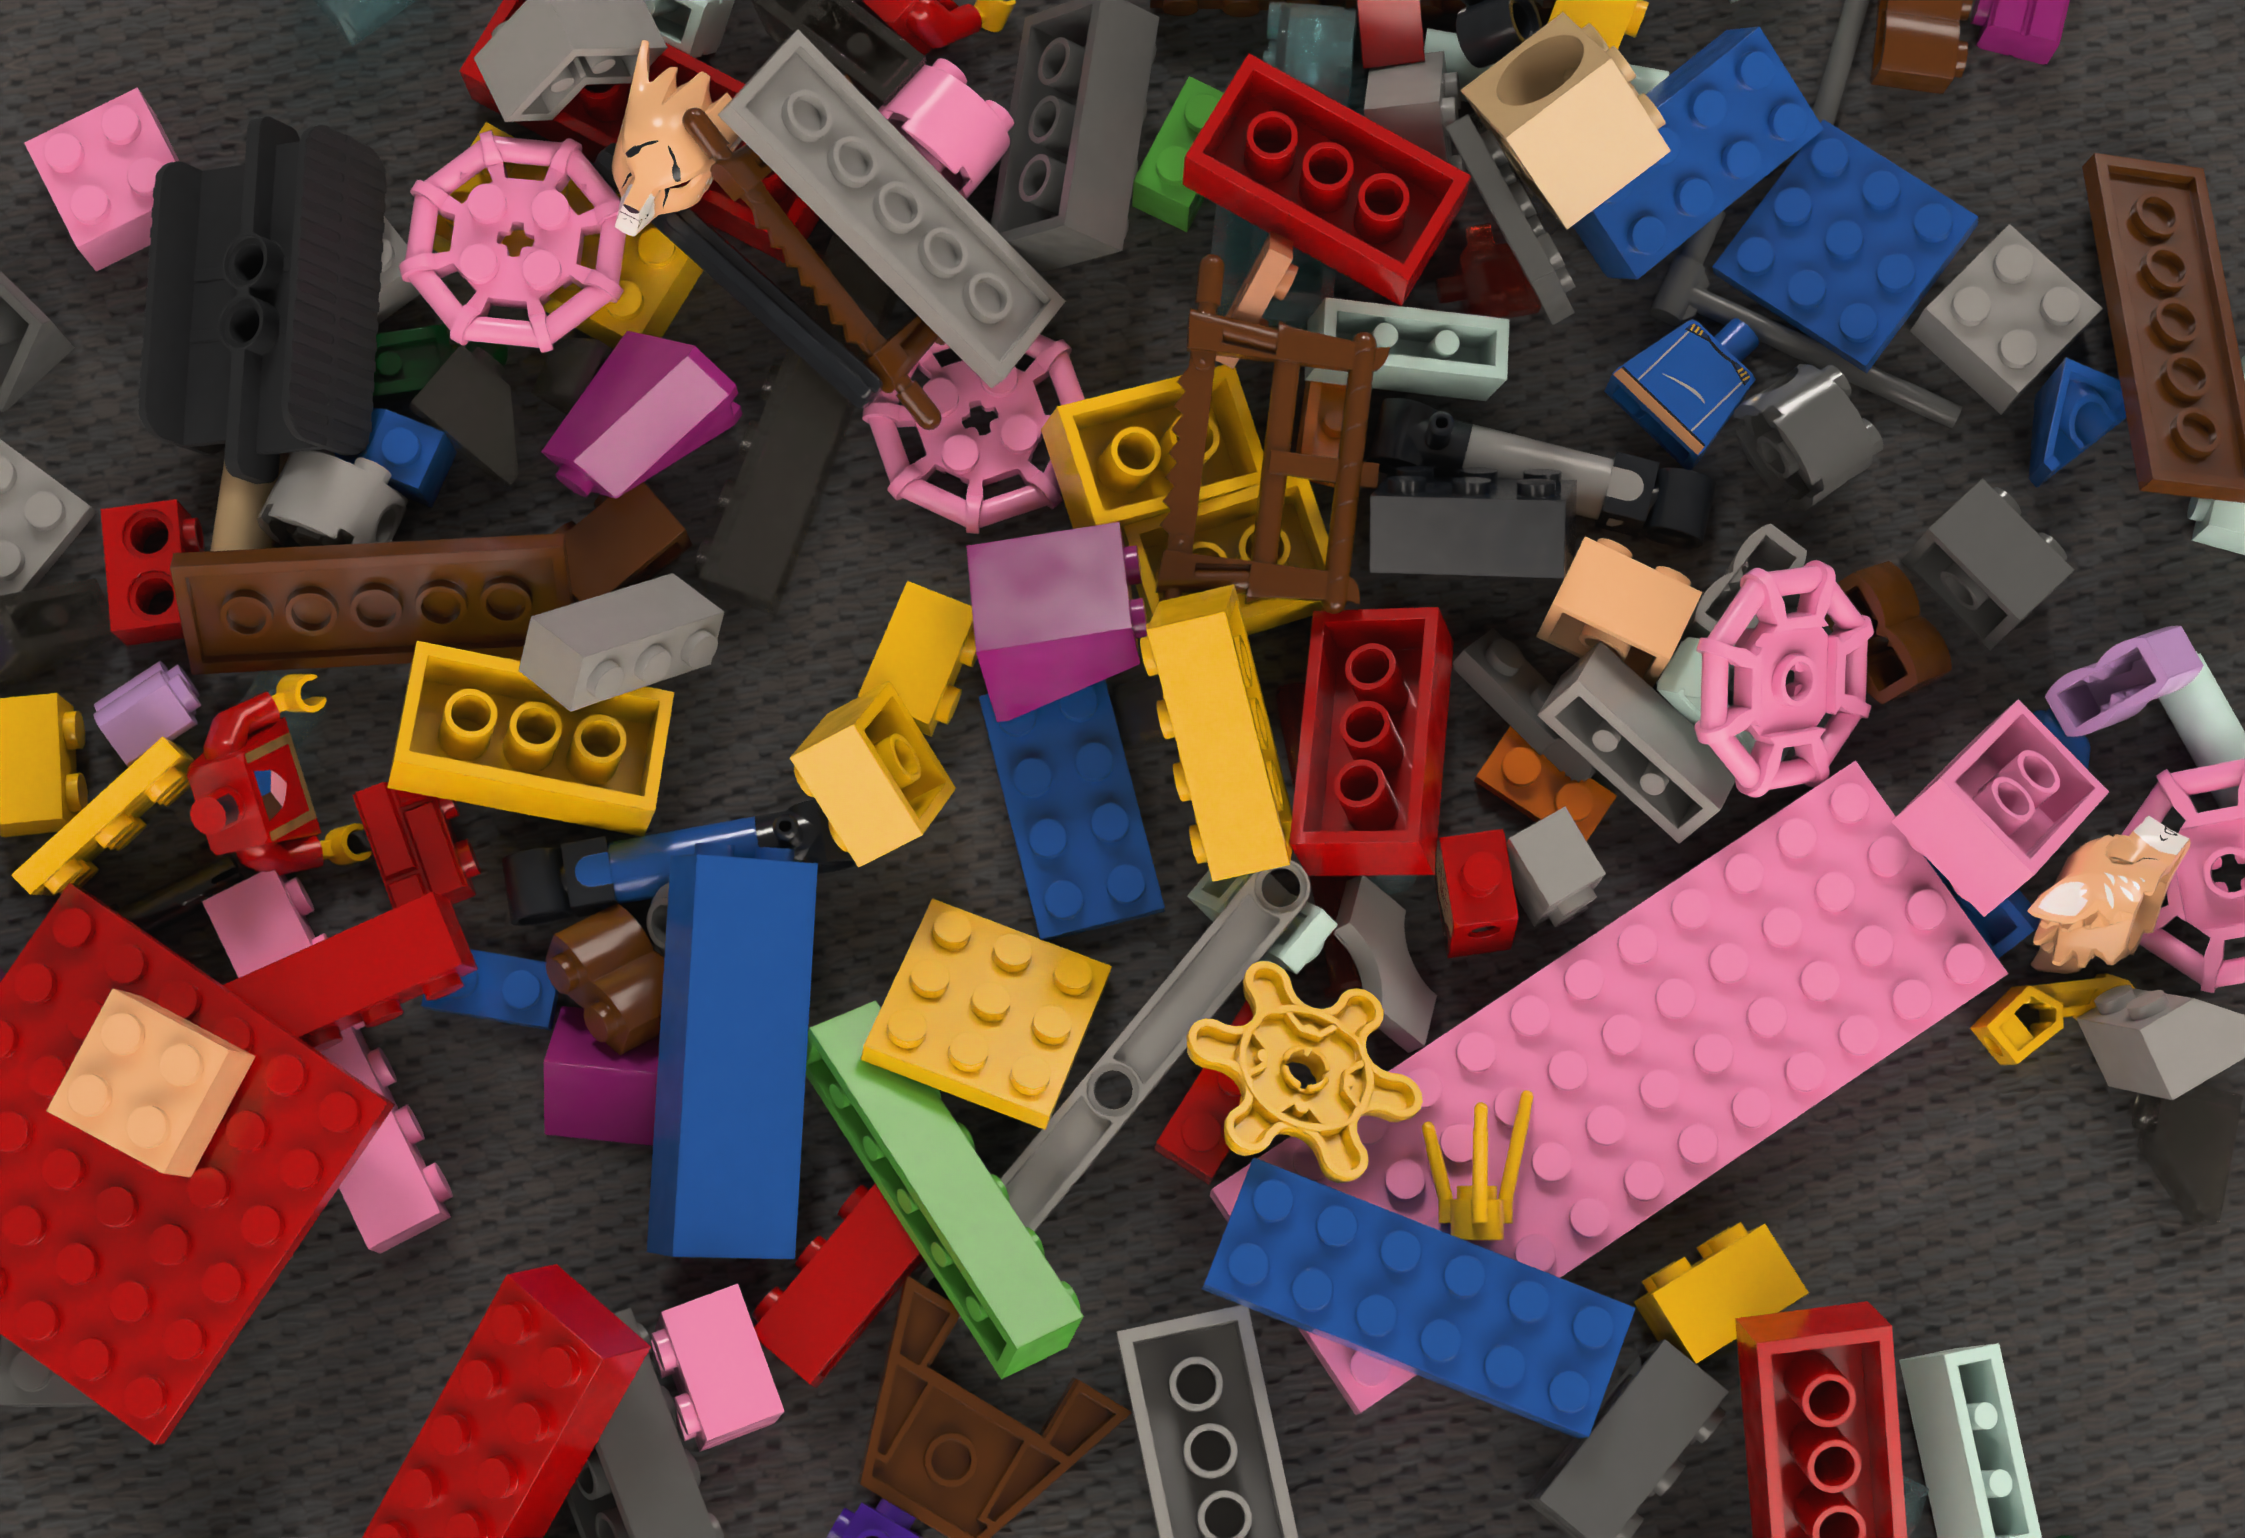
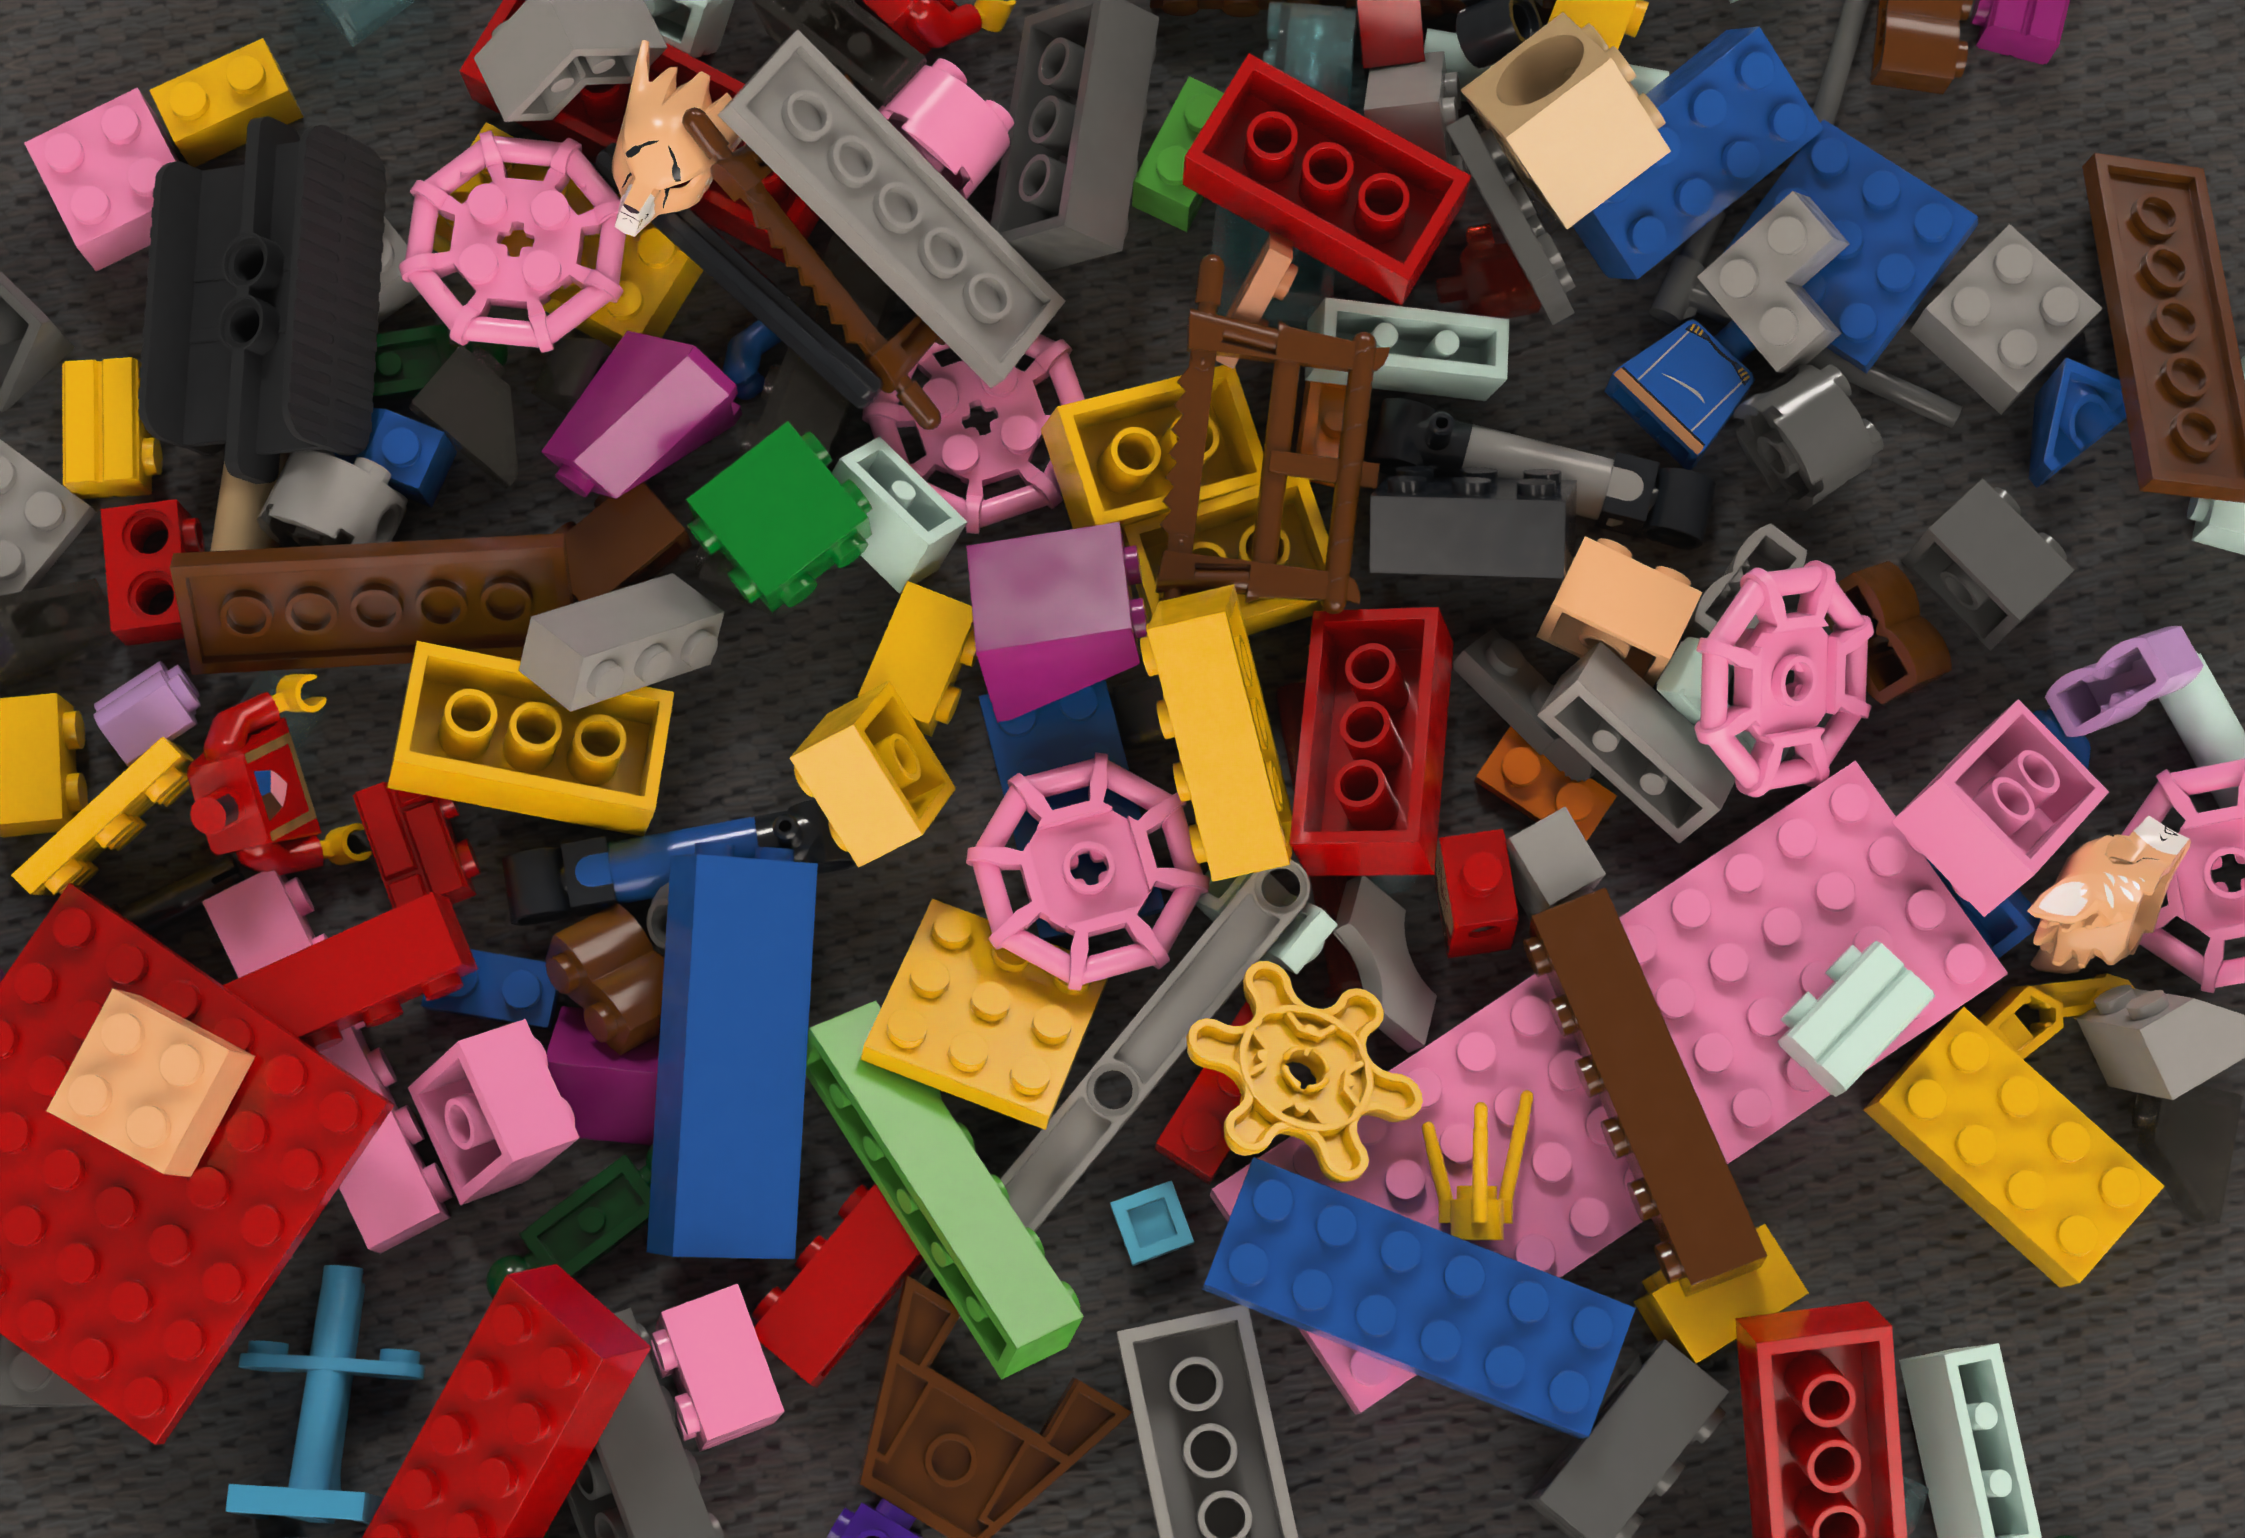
(103, 436): none -> yellow brick
(214, 103): none -> yellow brick
(315, 1472): none -> dark azure piece
(493, 1111): none -> bright pink brick
(584, 1223): none -> dark green plate
(744, 358): none -> blue arm
(781, 518): none -> green brick
(908, 518): none -> light aqua brick
(1069, 902): none -> bright pink plate
(1152, 1223): none -> medium azure plate
(1645, 1093): none -> reddish brown brick
(1763, 282): none -> light grey brick
(1854, 1017): none -> light aqua brick
(2014, 1148): none -> yellow brick

